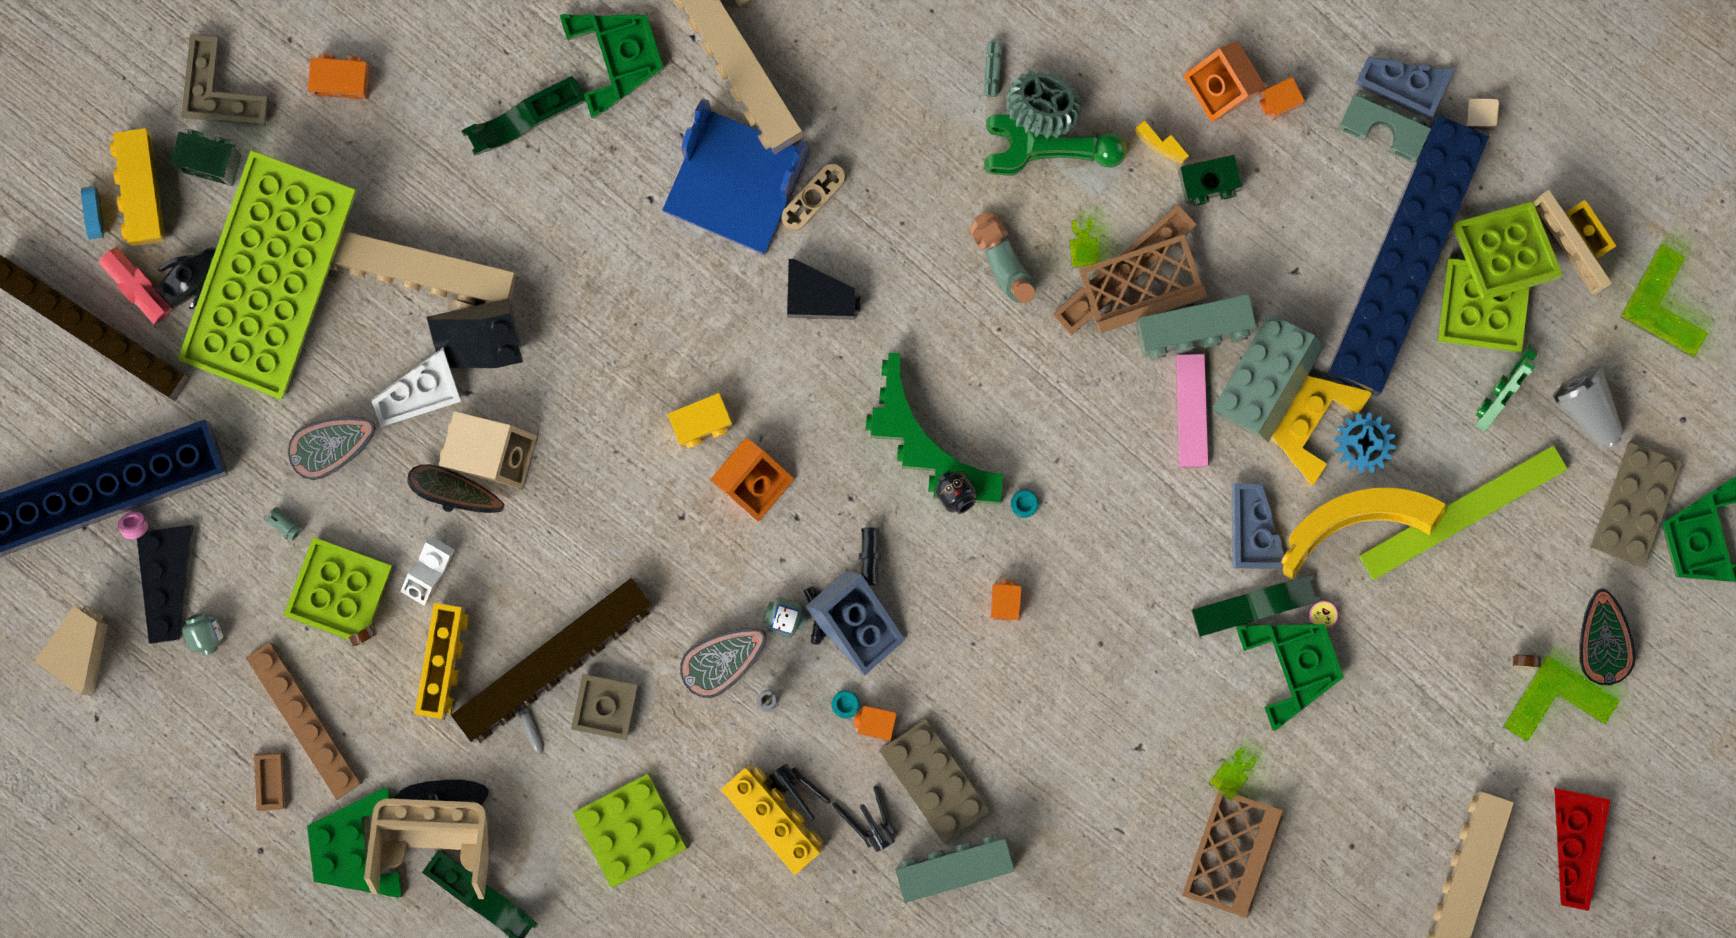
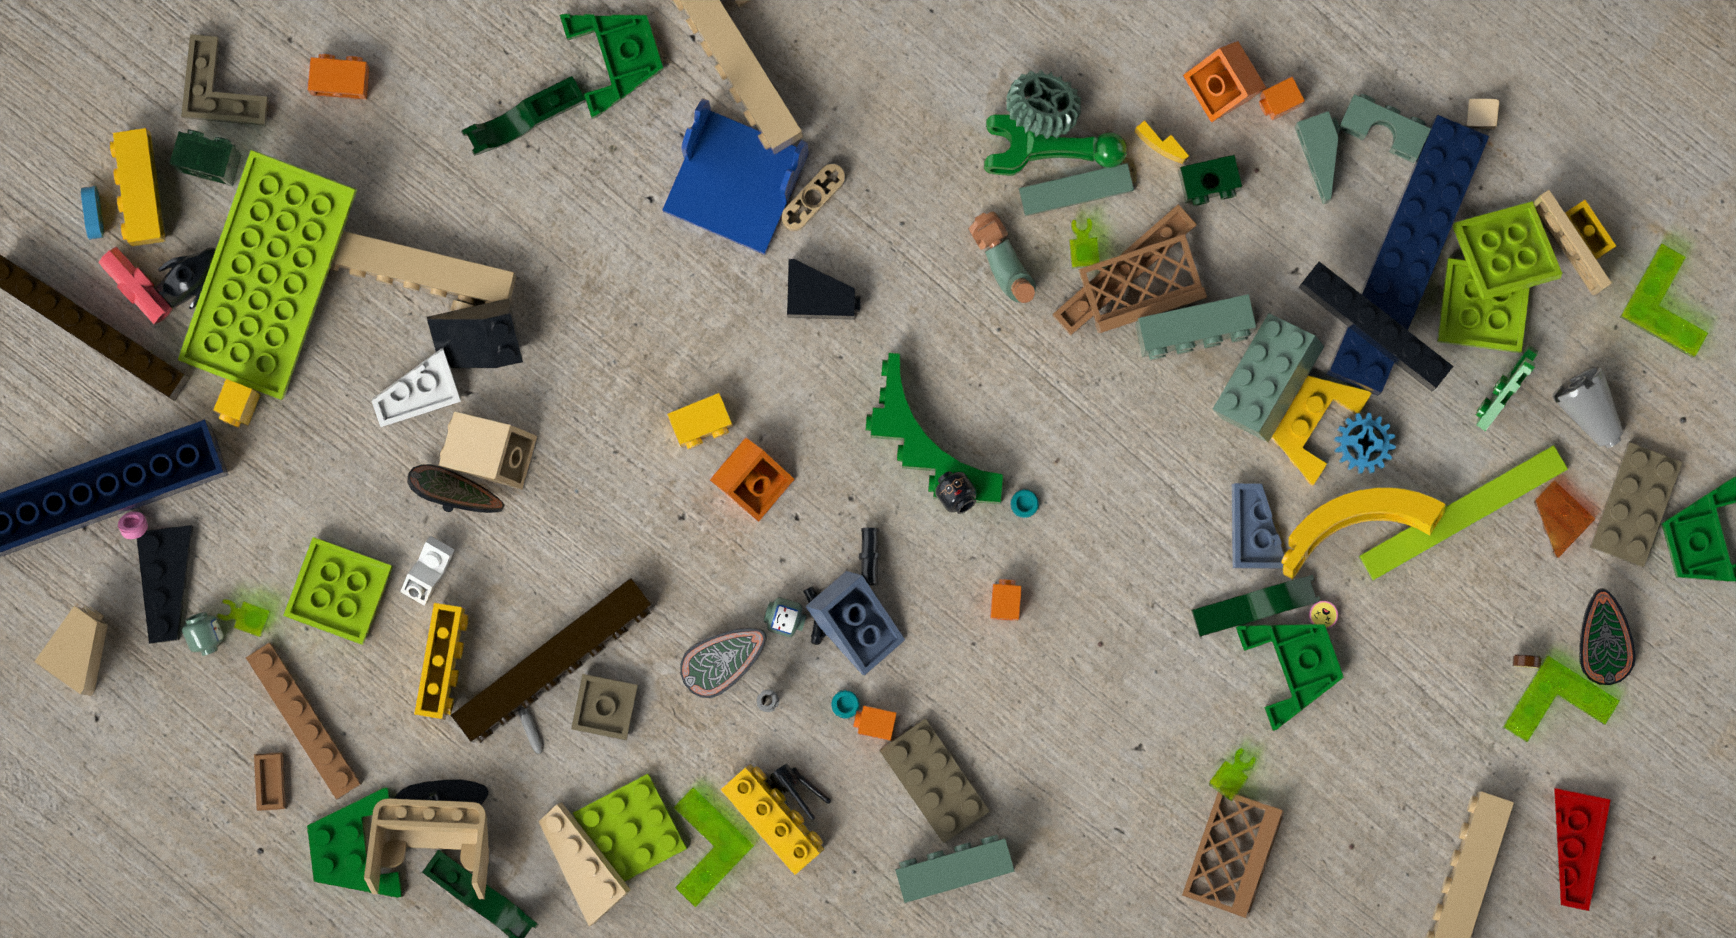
(236, 403): none -> yellow brick
(248, 618): none -> clear neon green plate
(284, 524): sand green pin -> none
(328, 445): shield -> none
(363, 635): reddish brown tile -> none
(586, 869): none -> tan wing
(728, 847): none -> clear neon green plate
(879, 836): black plant -> none
(992, 69): sand green axle -> none
(1076, 189): none -> sand green tile
(1191, 410): bright pink tile -> none
(1319, 144): none -> sand green slope
(1375, 326): none -> black brick
(1407, 85): sand blue wing -> none
(1561, 517): none -> clear orange wing

